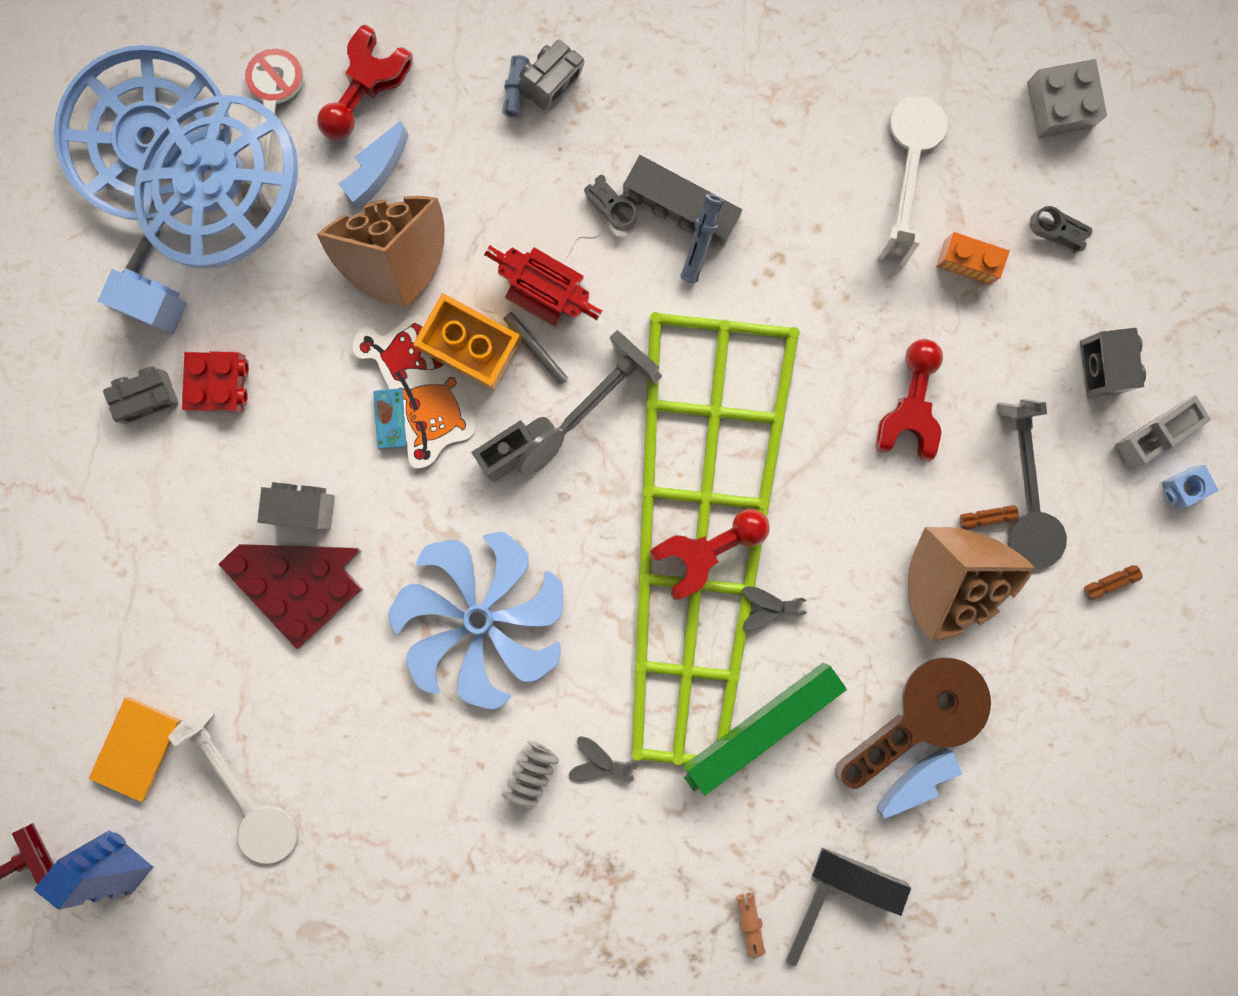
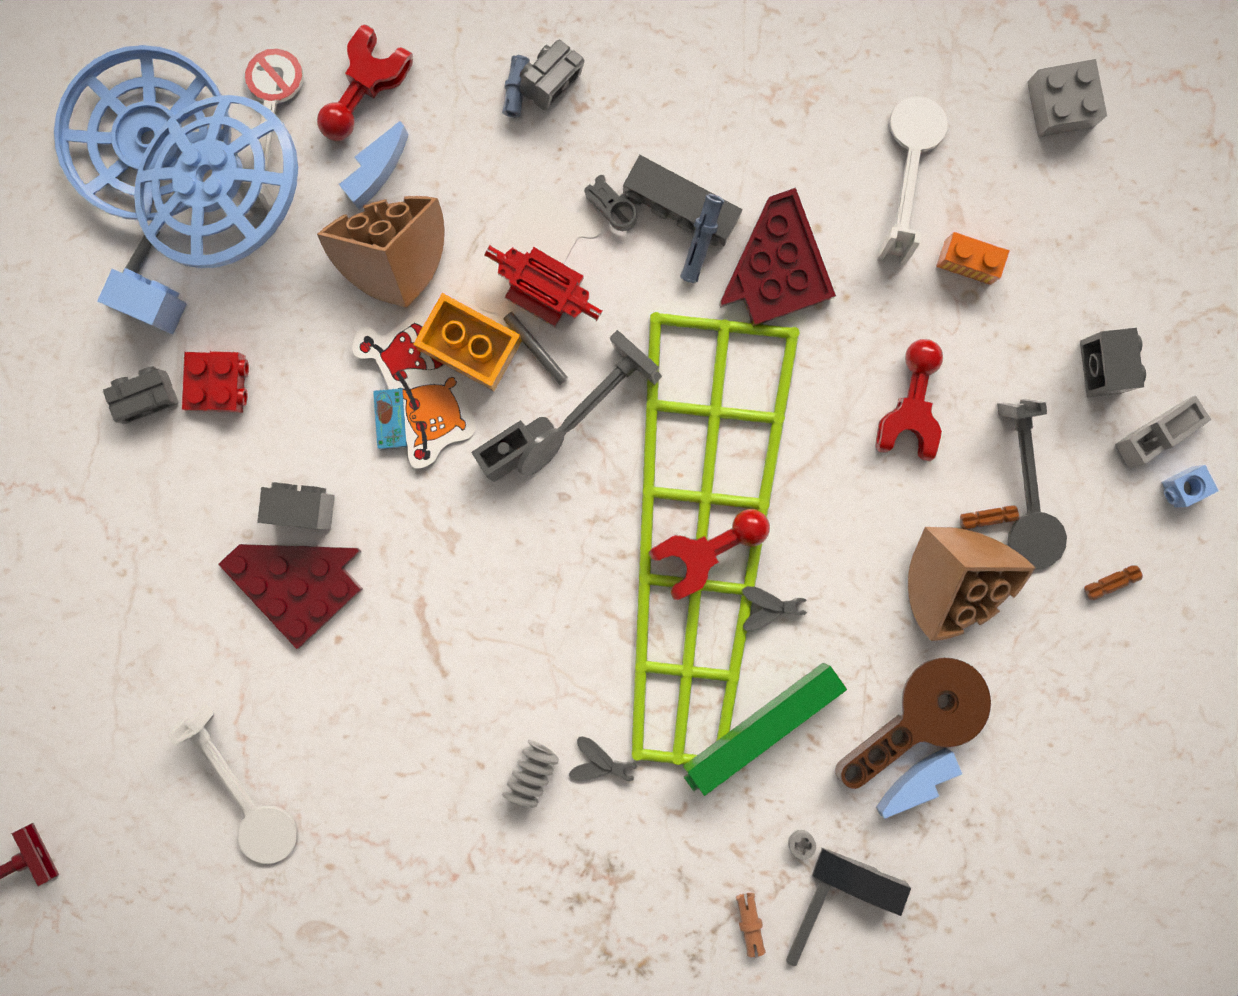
(94, 871): blue wedge -> none
(134, 749): light orange tile -> none
(472, 680): light blue piece -> none
(779, 264): none -> dark red wing
(807, 852): none -> light grey bush
(1065, 229): dark grey piece -> none

